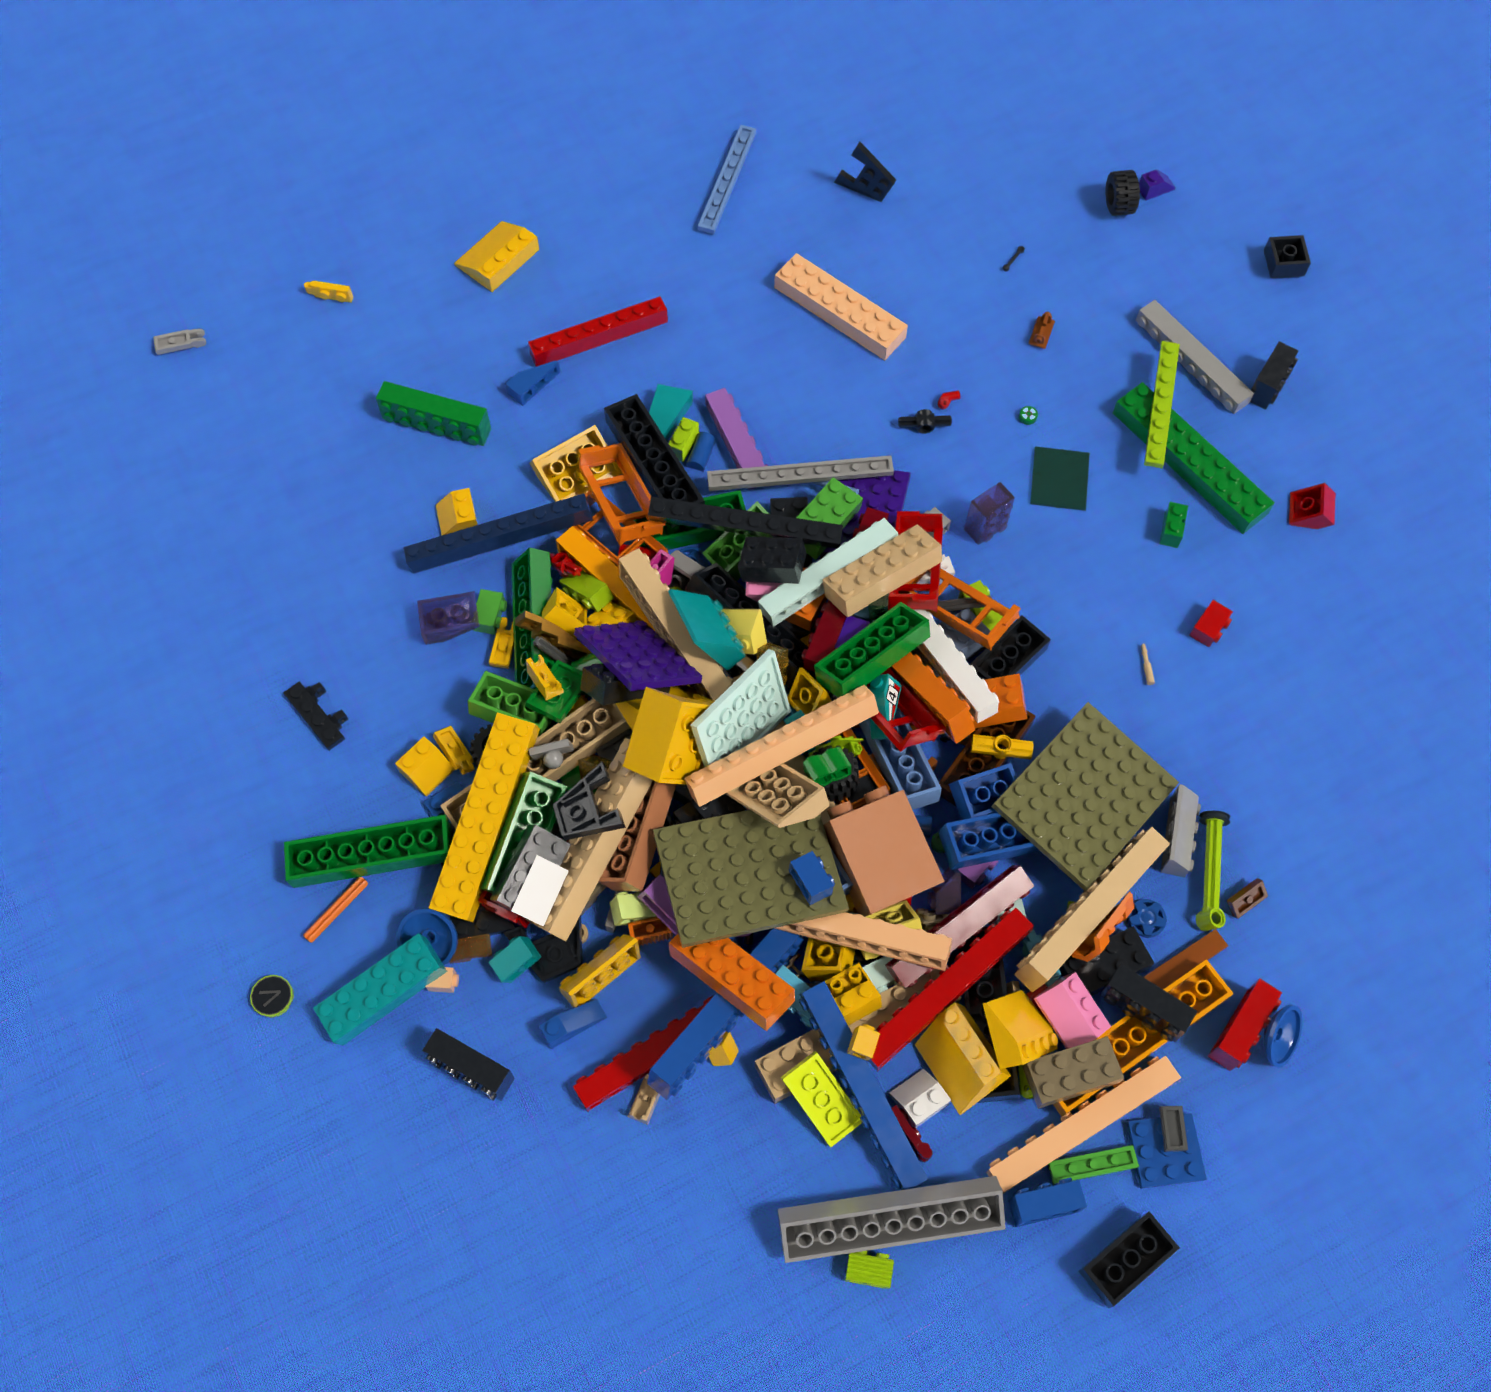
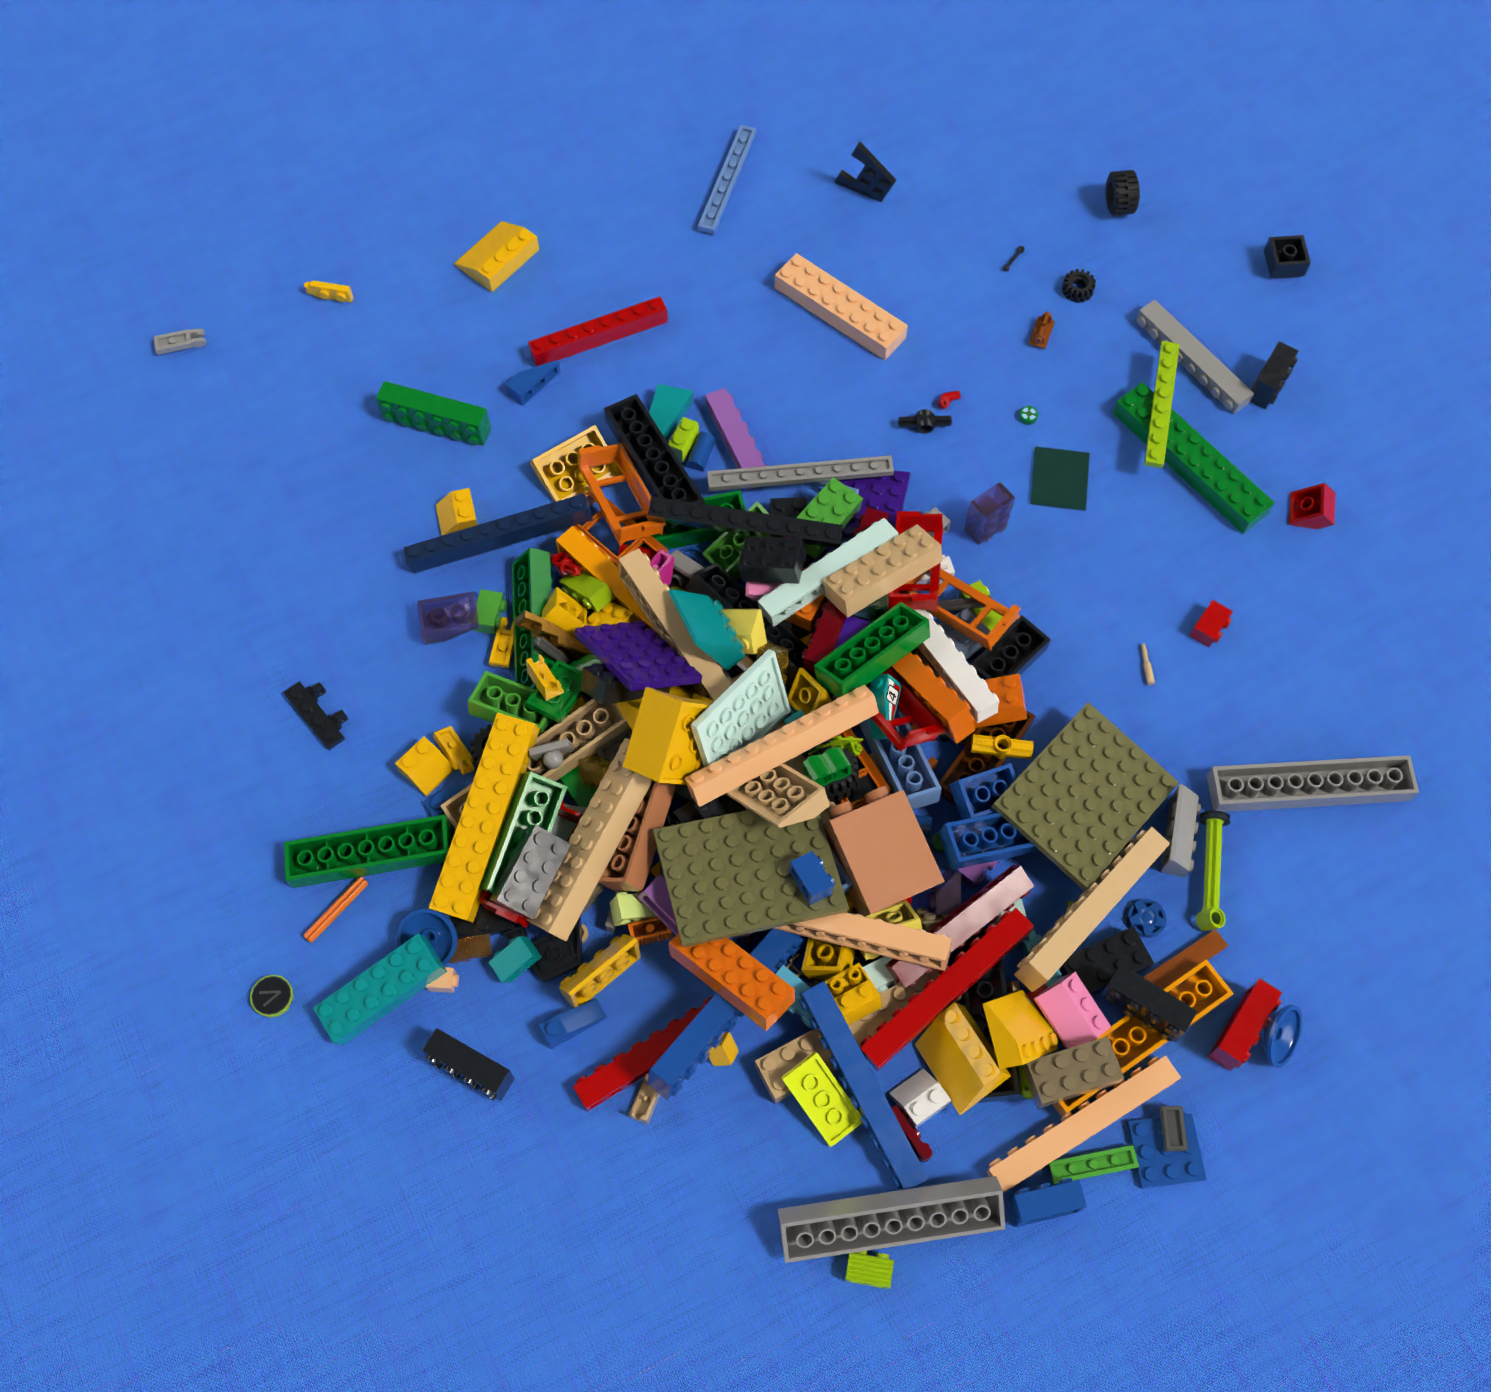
(539, 890): white sticker -> none
(578, 810): black wing -> none
(863, 1042): yellow brick -> none
(1077, 293): none -> black tyre
(1099, 937): orange piece -> none
(1129, 1259): black brick -> none
(1155, 184): dark purple slope -> none
(1173, 524): green piece -> none
(1247, 898): reddish brown plate -> none
(1312, 783): none -> light grey brick

